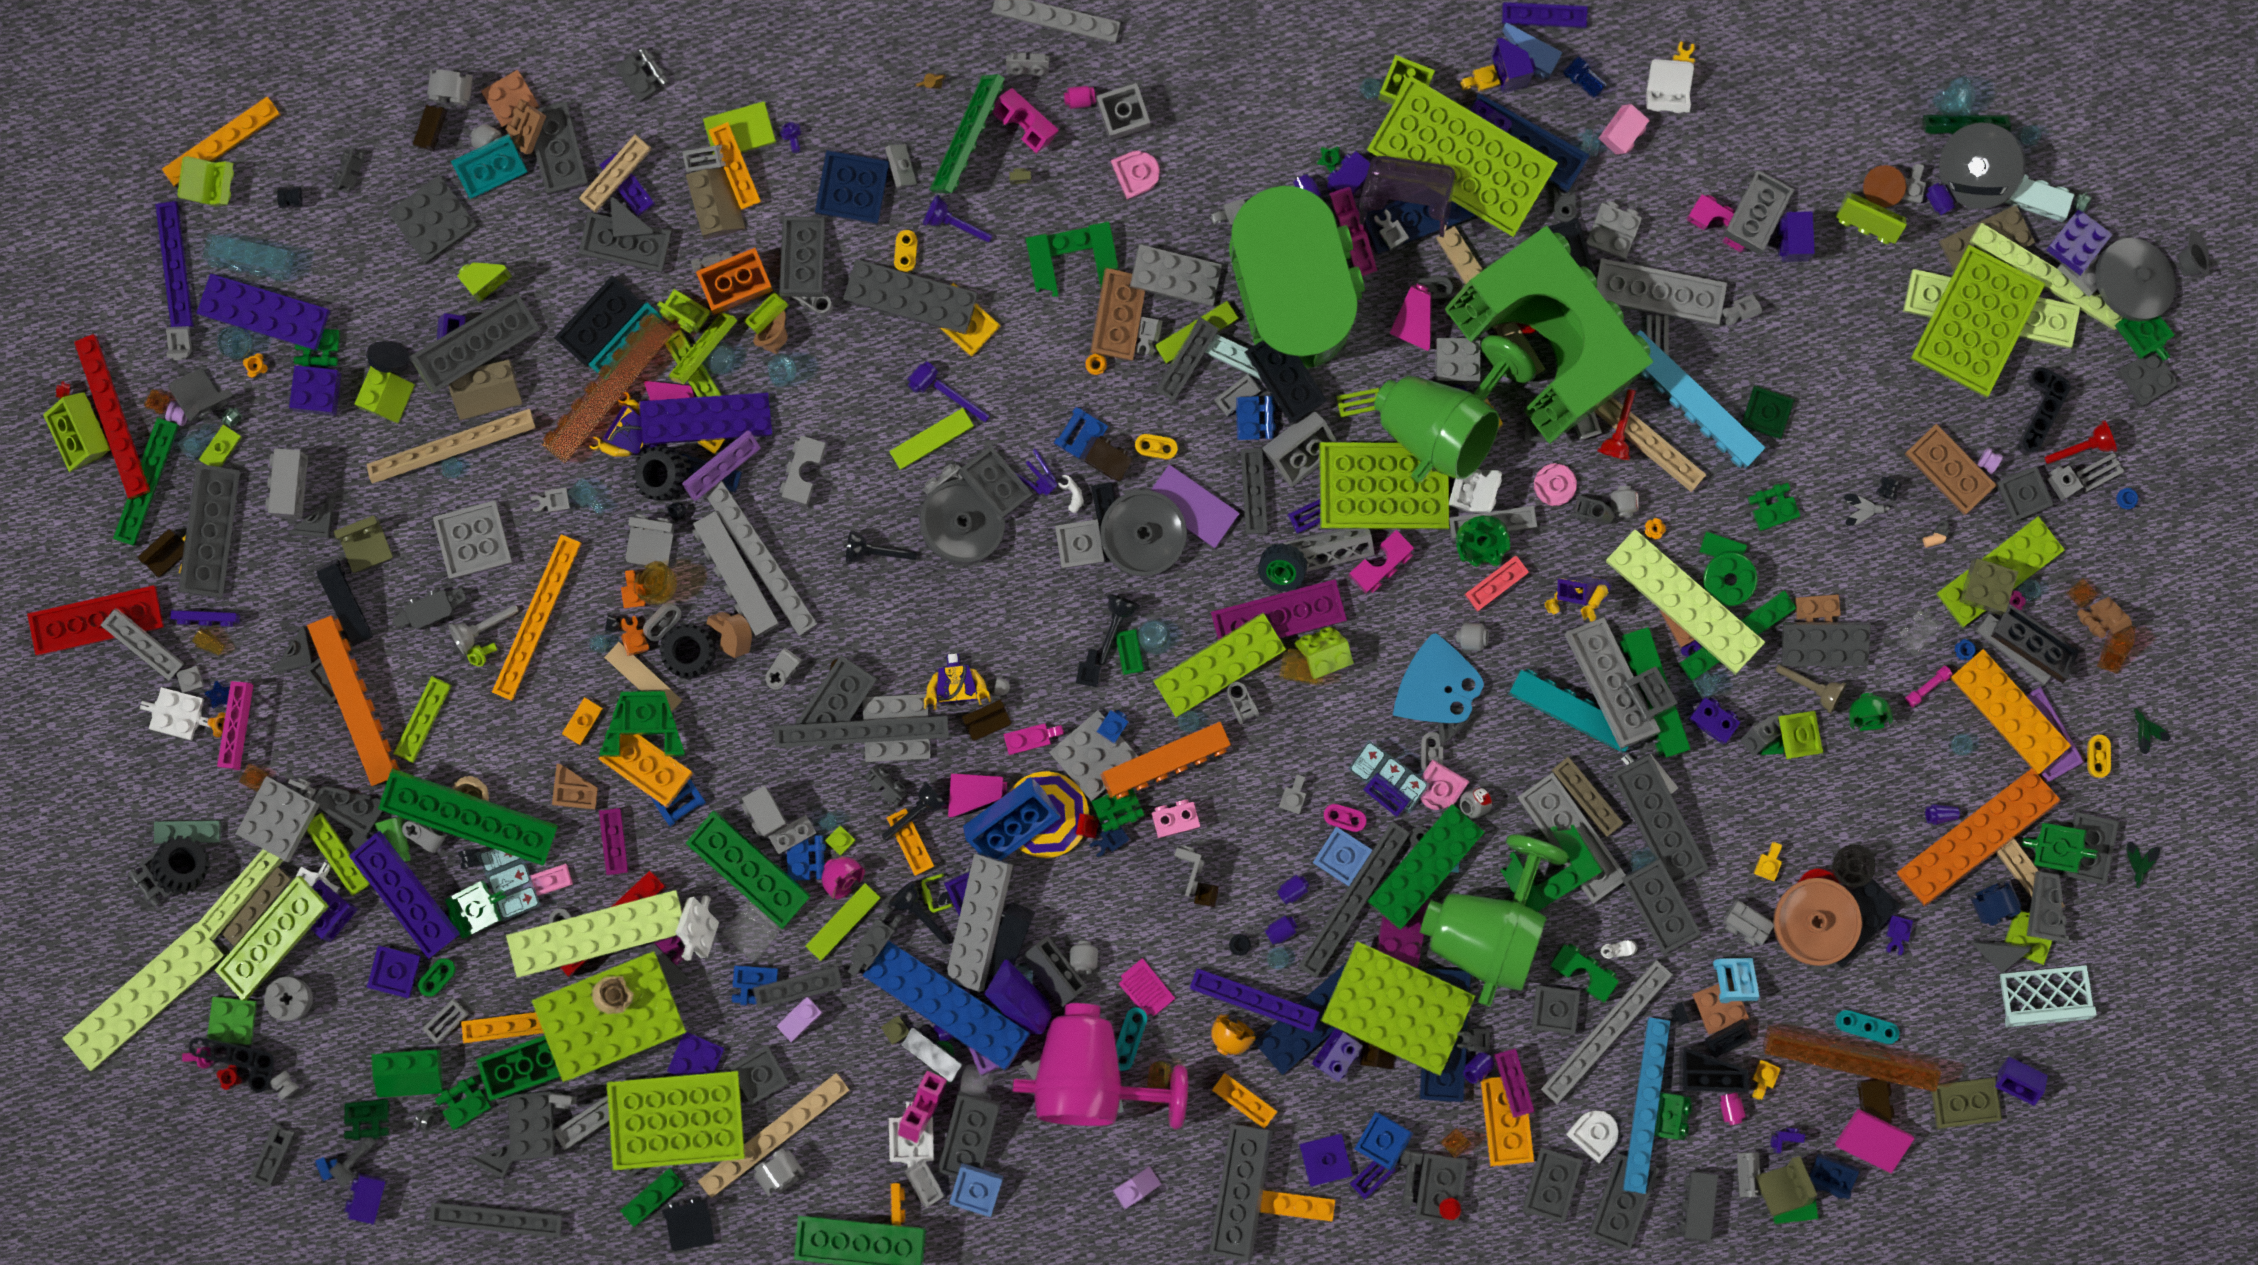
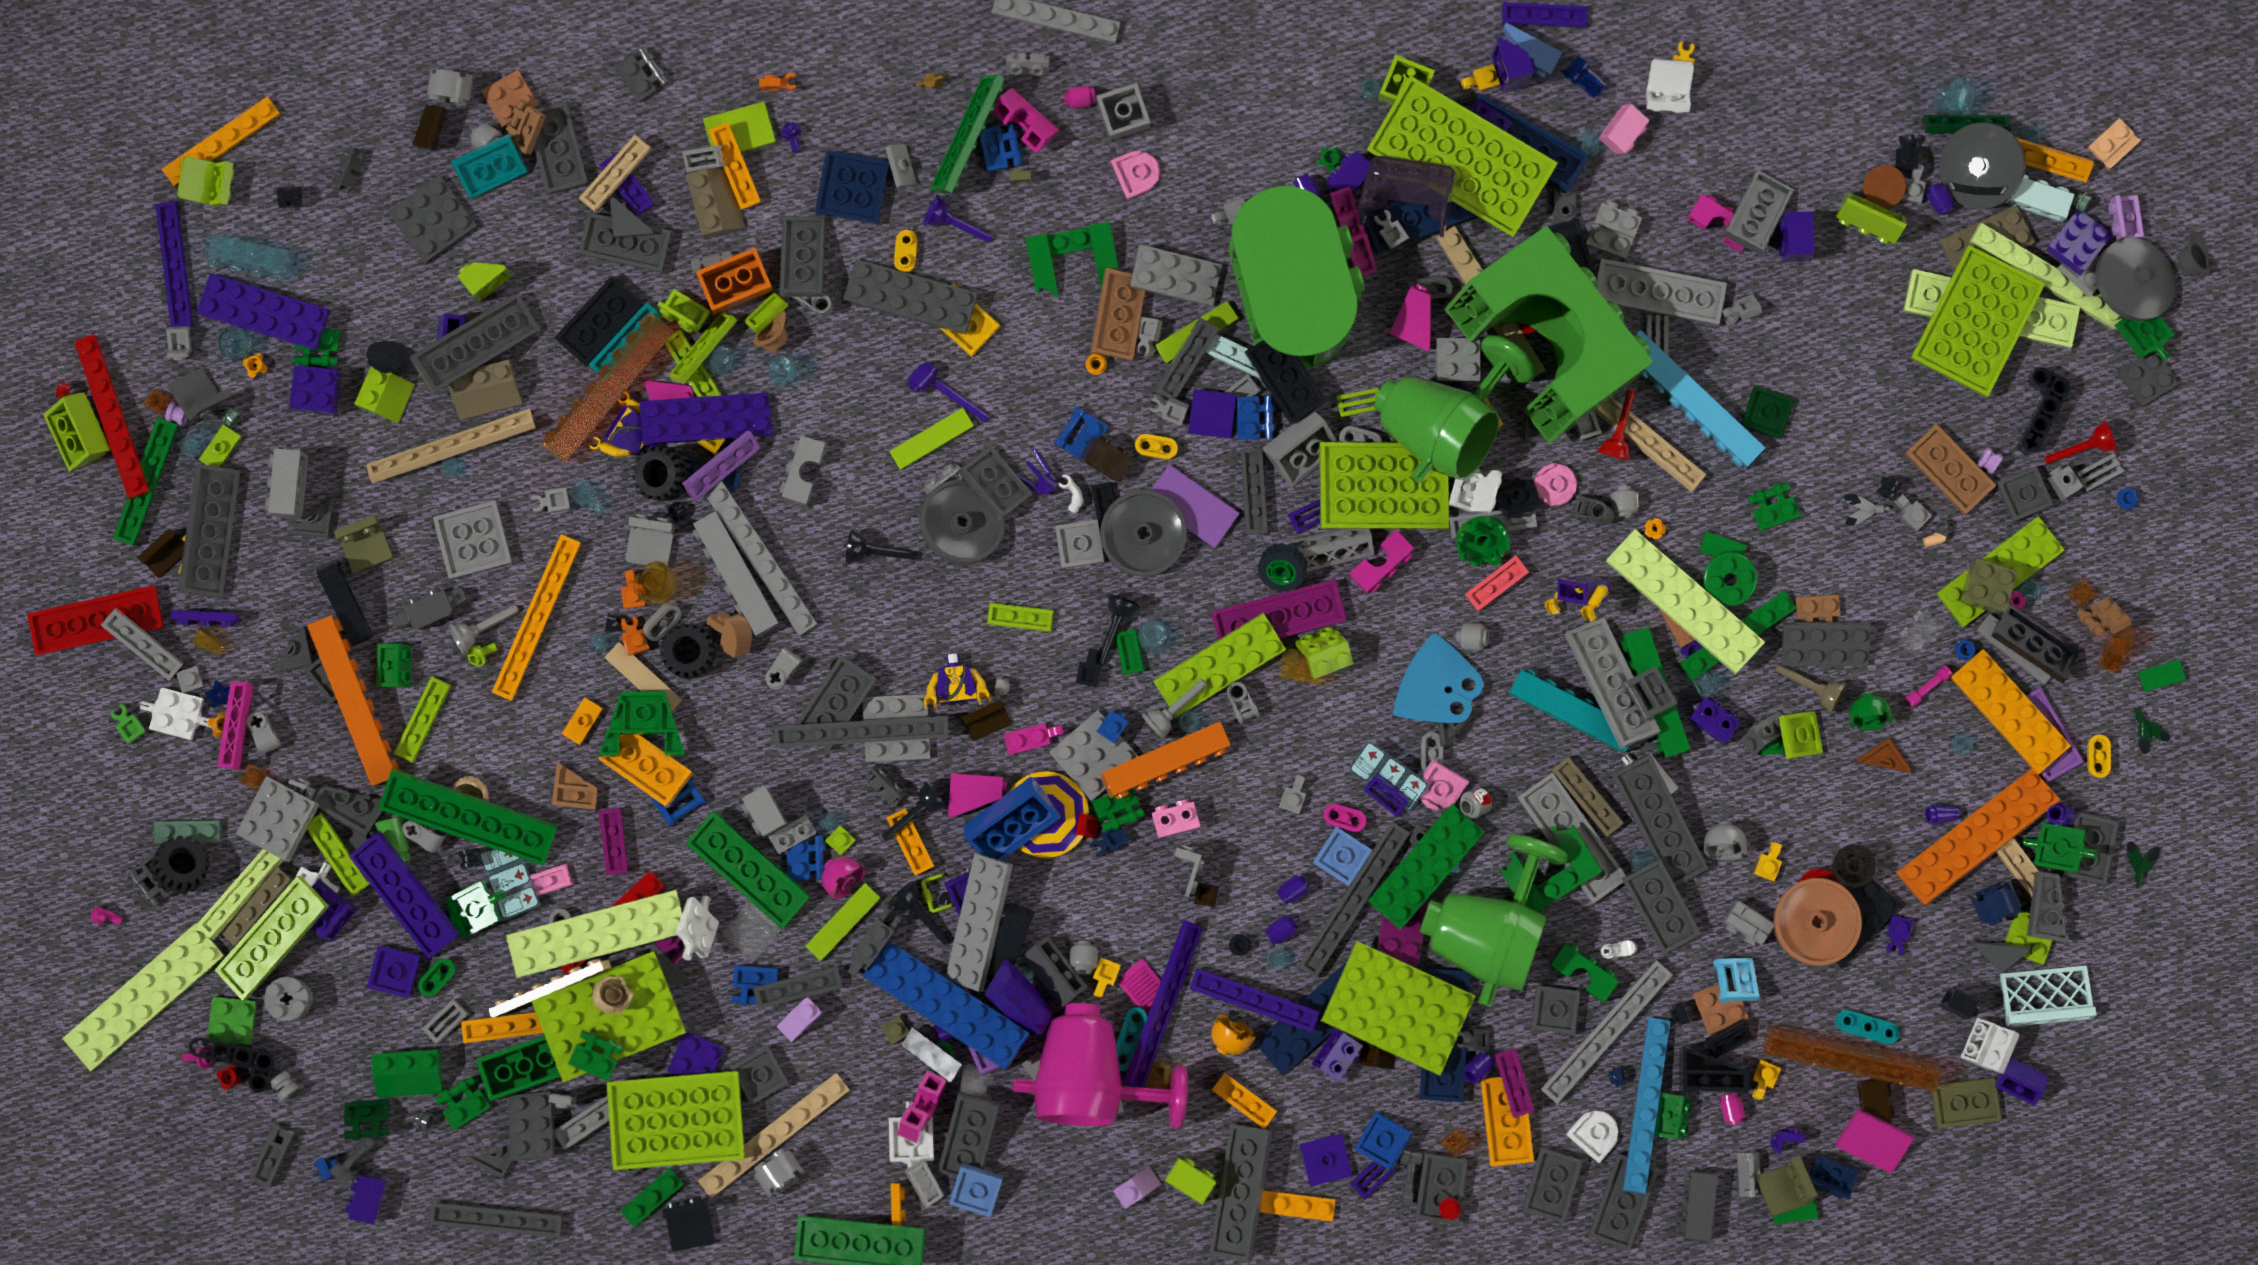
(100, 915): none -> dark pink plate
(129, 726): none -> bright green plate
(264, 736): none -> light grey piece
(393, 665): none -> green bracket
(557, 982): none -> plate
(594, 1062): none -> green plate
(772, 83): none -> orange plate
(994, 150): none -> blue plate
(1020, 617): none -> lime tile
(1105, 974): none -> yellow plate
(1161, 720): none -> light grey piece
(1163, 1005): none -> dark purple plate
(1172, 410): none -> light grey plate
(1190, 1180): none -> lime brick
(1212, 413): none -> dark purple slope
(1359, 435): none -> light grey plate
(1517, 498): none -> black tile
(1617, 1076): none -> dark blue plate
(1726, 841): none -> light grey cylinder
(1885, 756): none -> dark orange tile
(1908, 155): none -> black plate
(1914, 514): none -> light grey plate
(1960, 1003): none -> black brick
(1990, 1046): none -> white brick
(2056, 161): none -> light orange plate
(2061, 815): none -> dark purple brick
(2114, 143): none -> light nougat plate
(2126, 217): none -> lavender bracket
(2161, 675): none -> green tile

